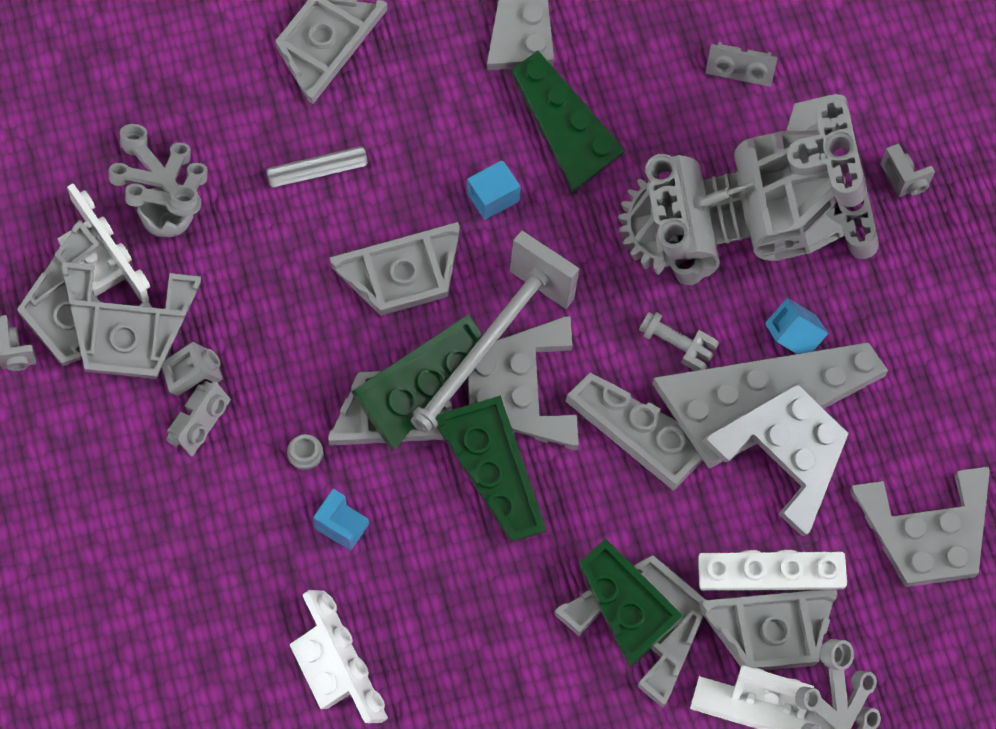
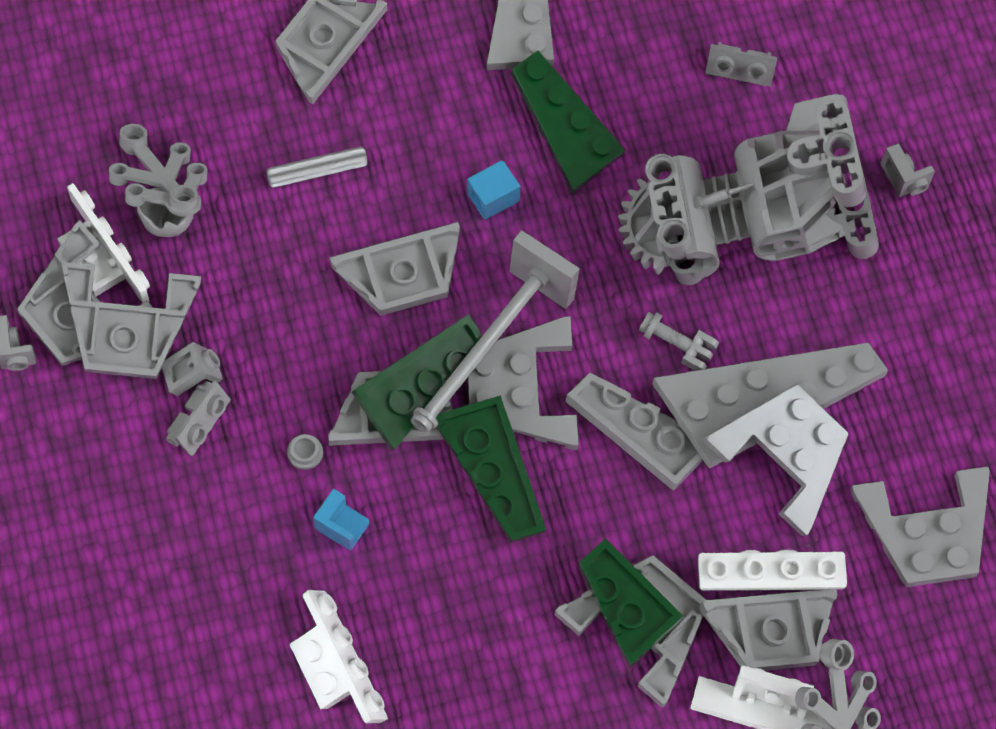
(796, 327): dark azure panel -> none

